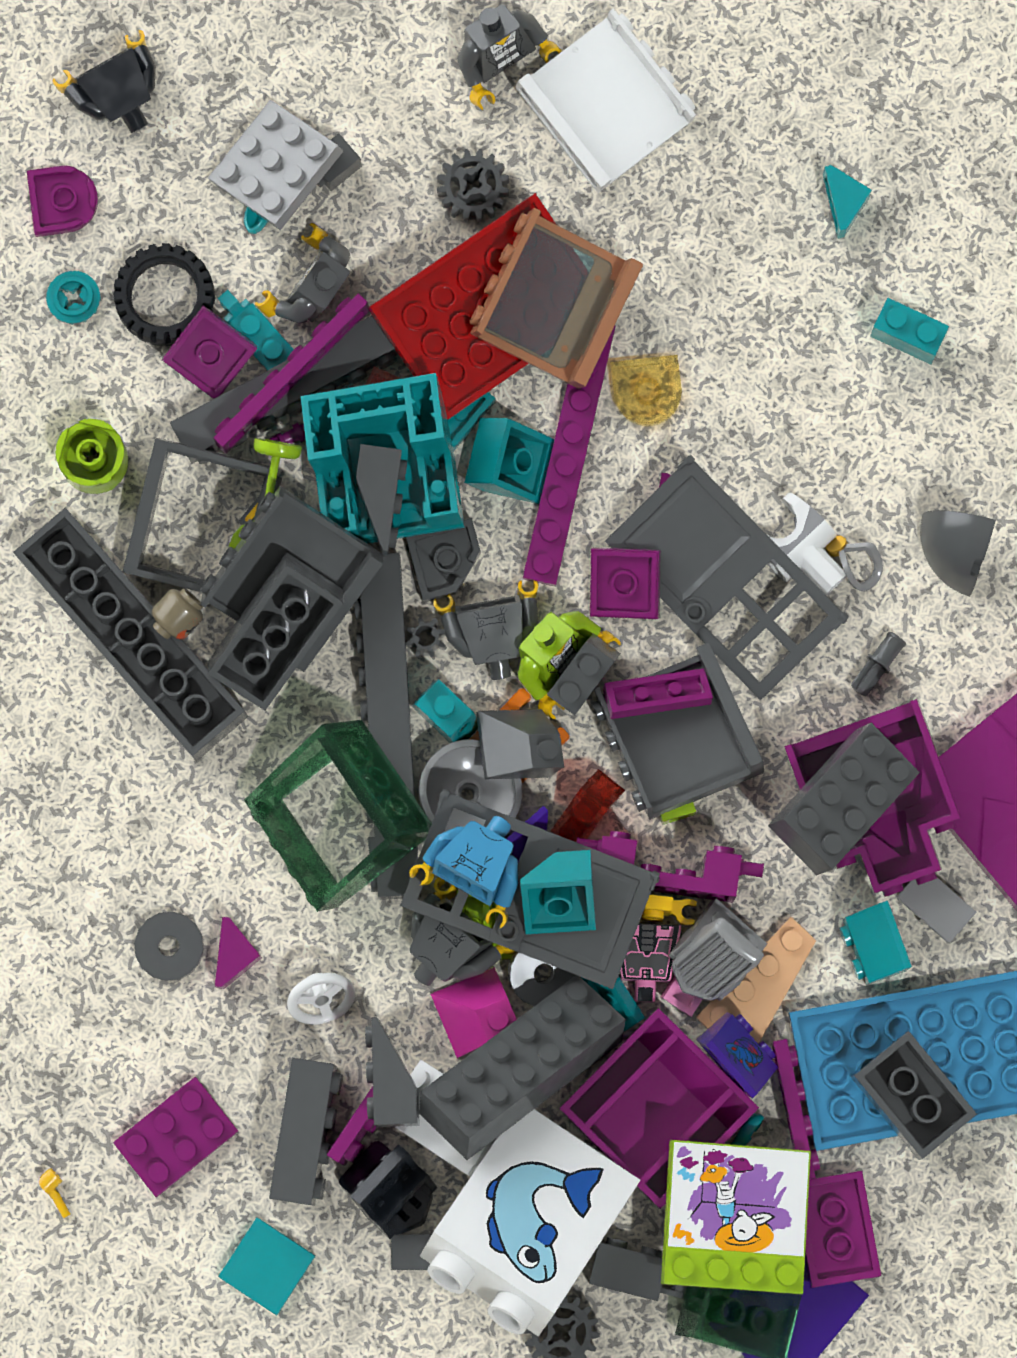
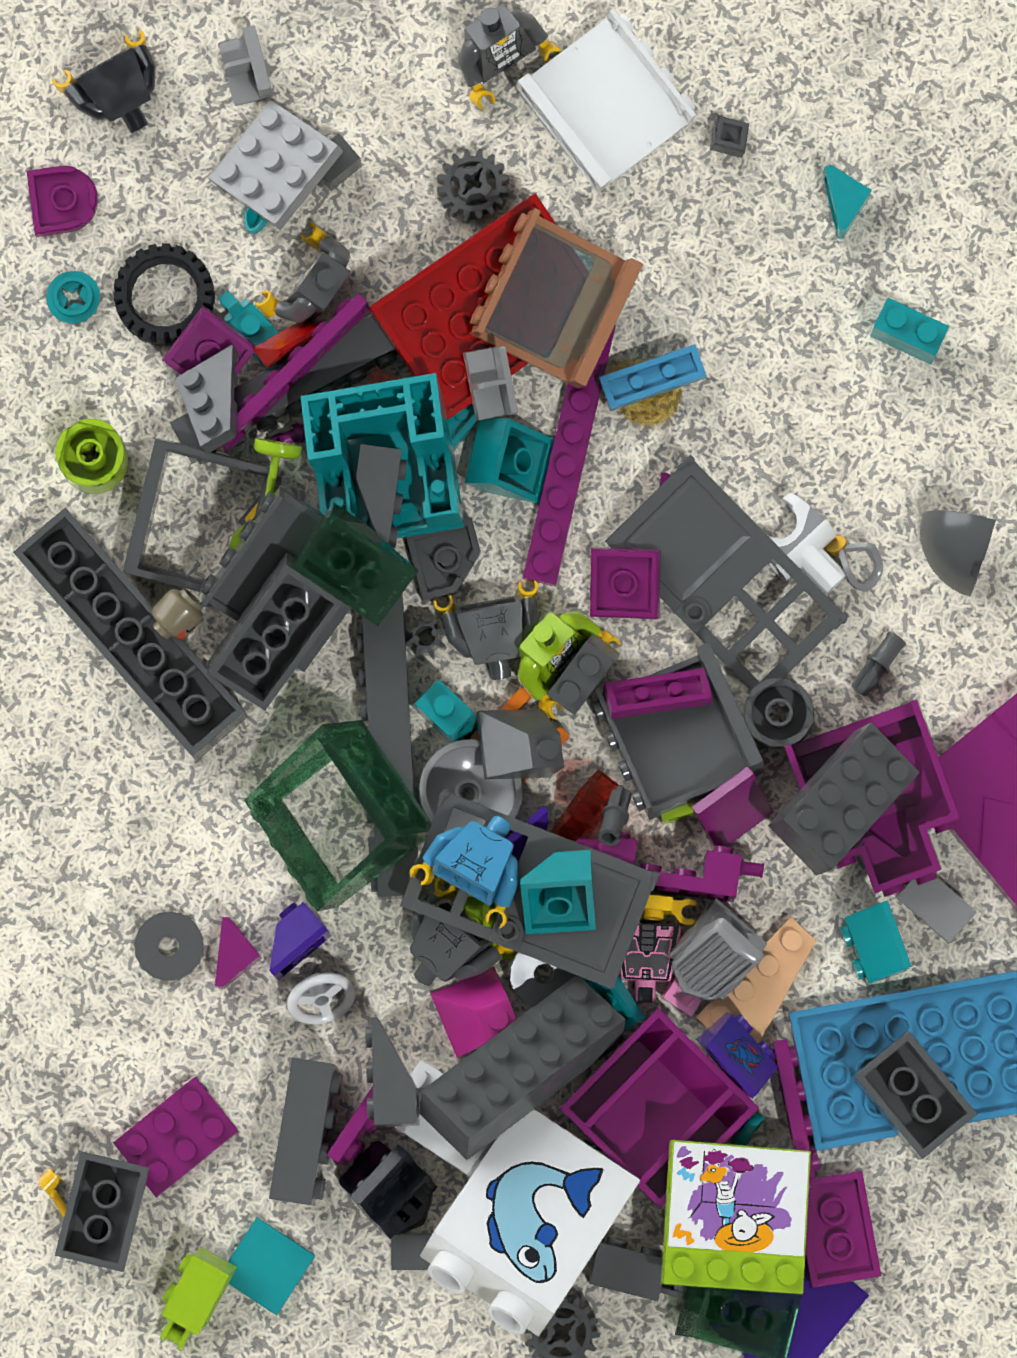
(102, 1211): none -> dark grey slope
(195, 1295): none -> lime brick
(210, 398): none -> wing
(246, 68): none -> light grey panel
(282, 344): none -> red slope
(295, 938): none -> dark purple slope
(354, 564): none -> clear green slope
(490, 382): none -> light grey panel
(615, 816): none -> dark grey axle
(652, 377): none -> dark azure plate
(729, 136): none -> dark grey tile
(733, 808): none -> magenta tile
(760, 708): none -> dark grey brick

